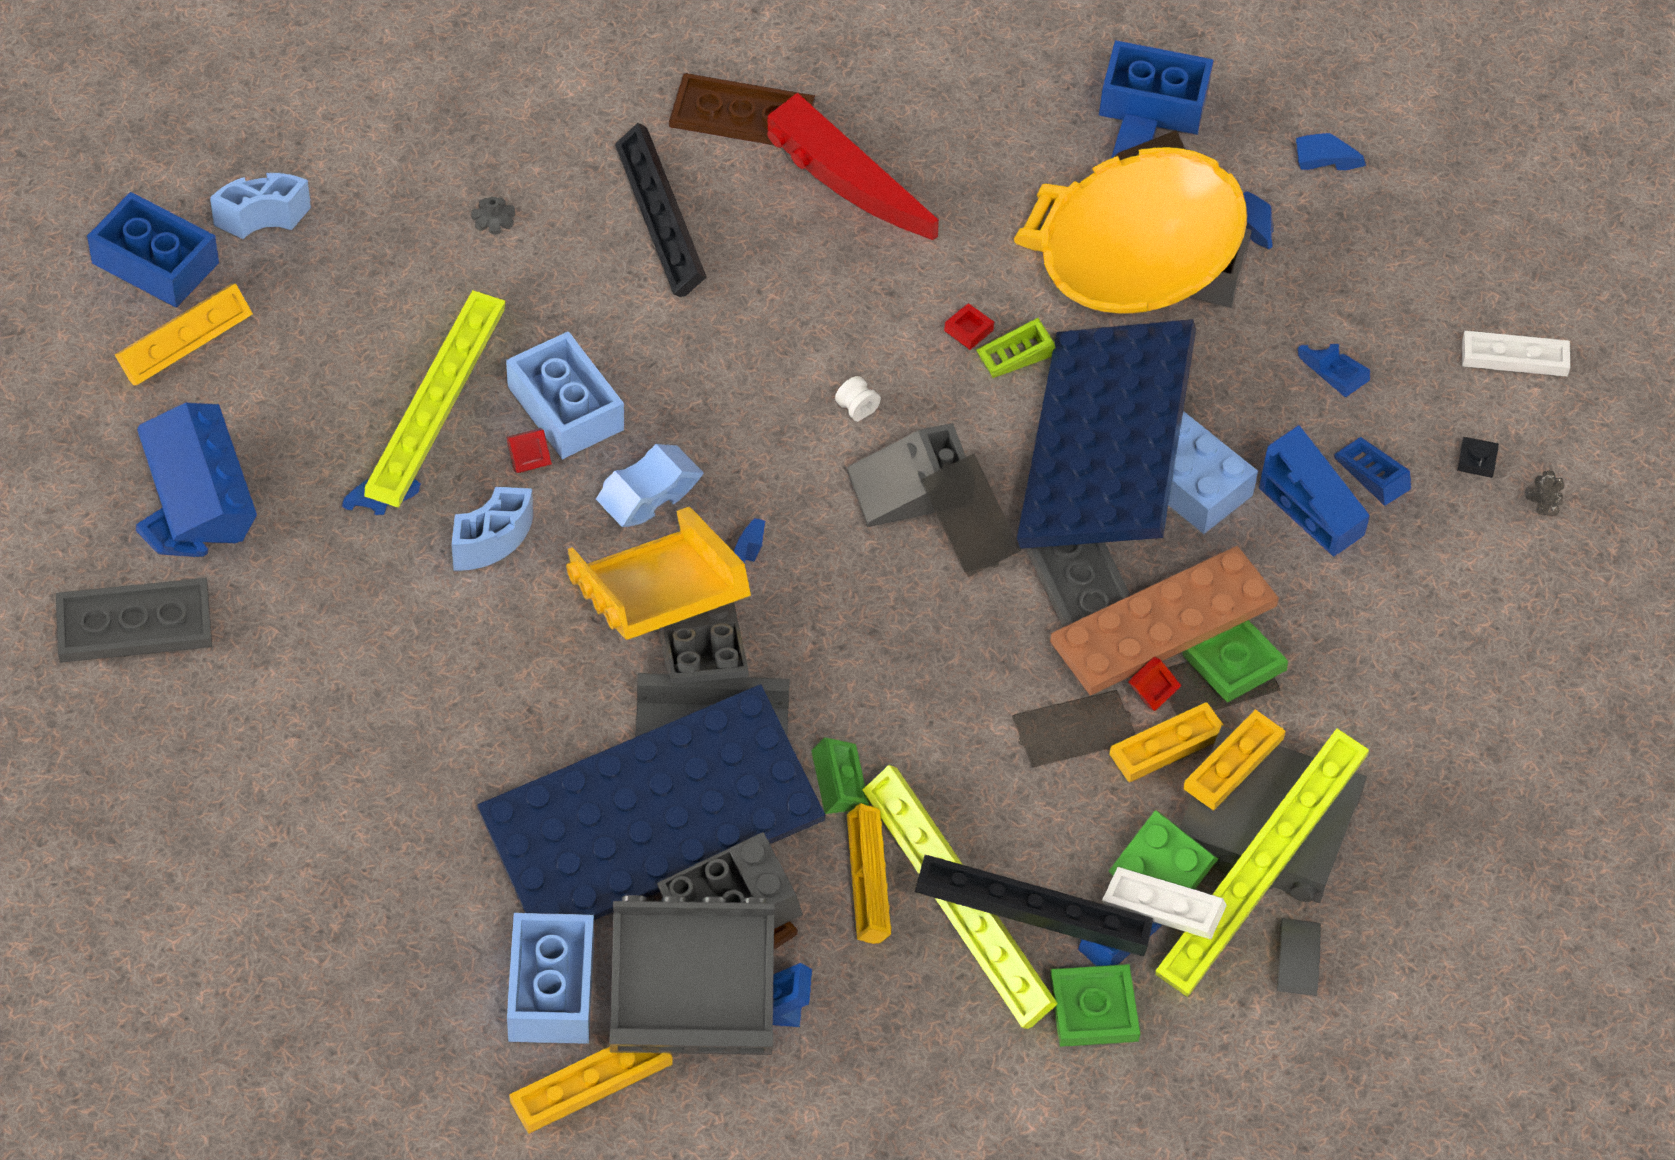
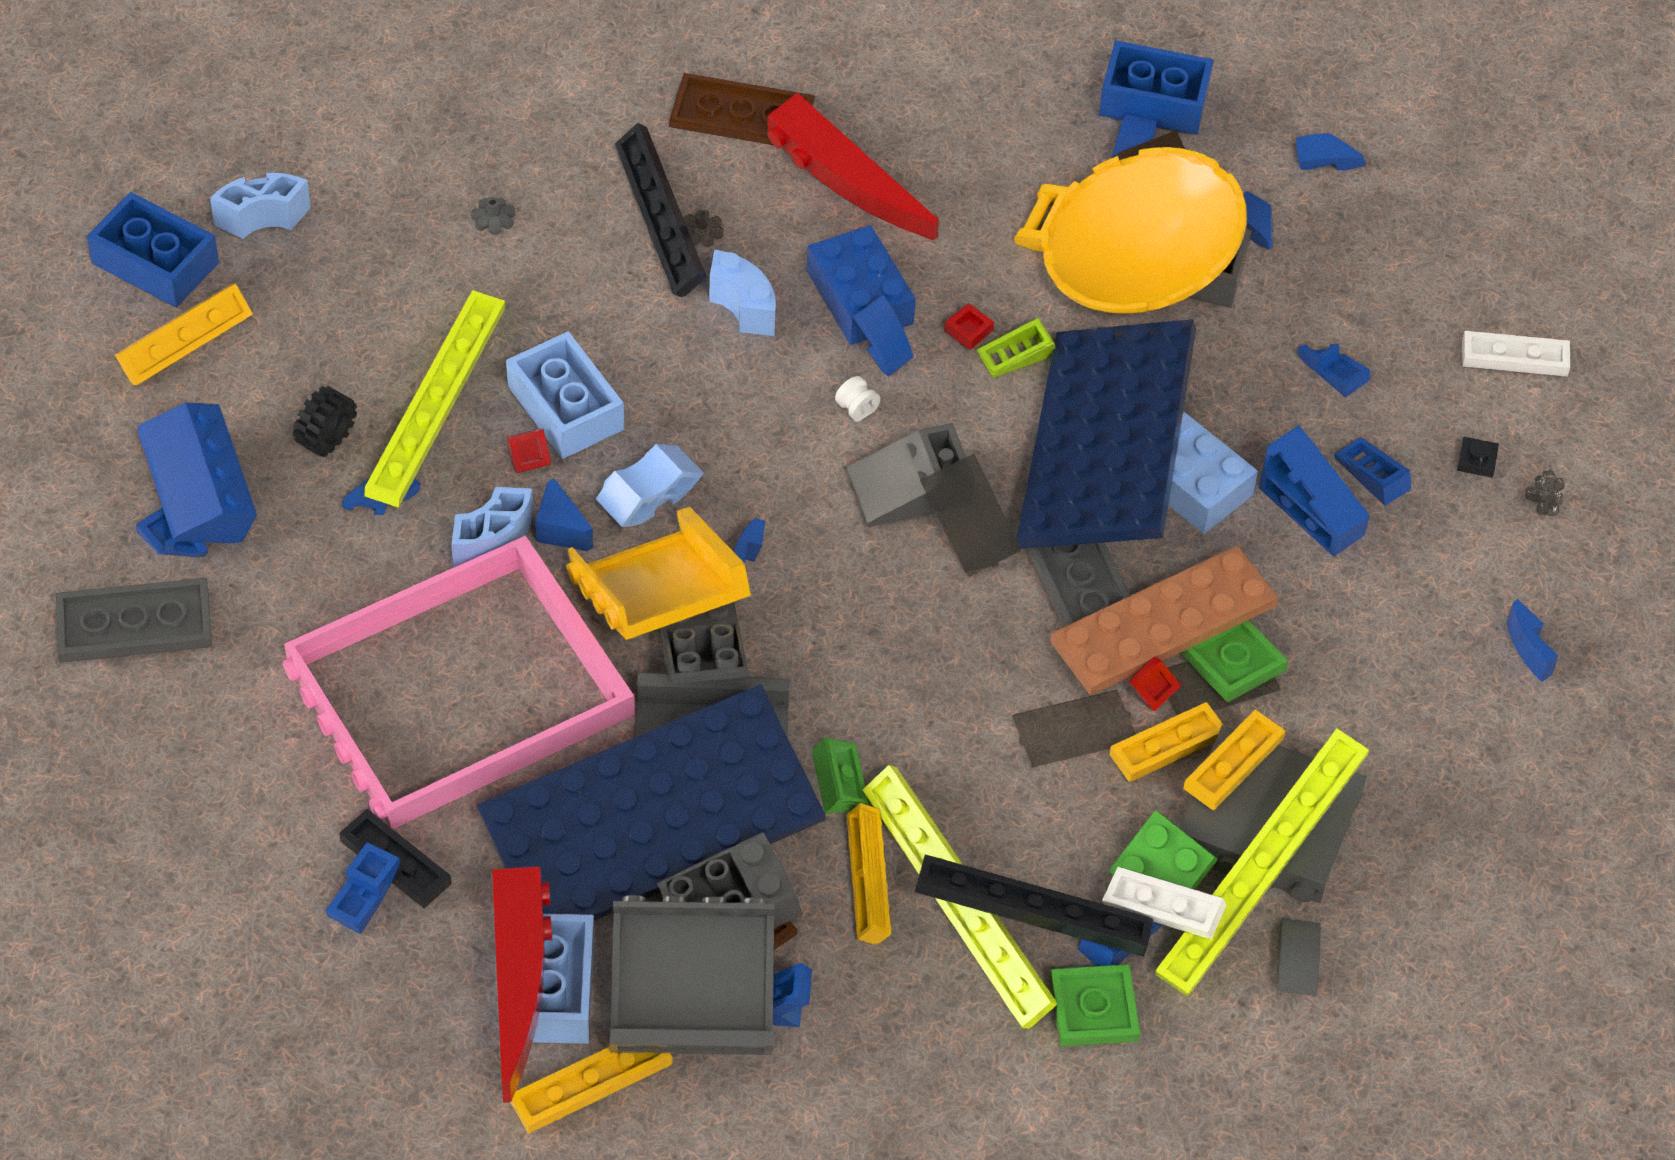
(324, 421): none -> black tyre
(366, 886): none -> blue slope
(416, 874): none -> black plate
(420, 598): none -> bright pink door
(519, 964): none -> red slope
(561, 521): none -> blue slope
(704, 228): none -> clear smoke plant
(743, 291): none -> light blue brick
(854, 272): none -> blue brick
(887, 337): none -> blue slope
(1525, 634): none -> blue slope

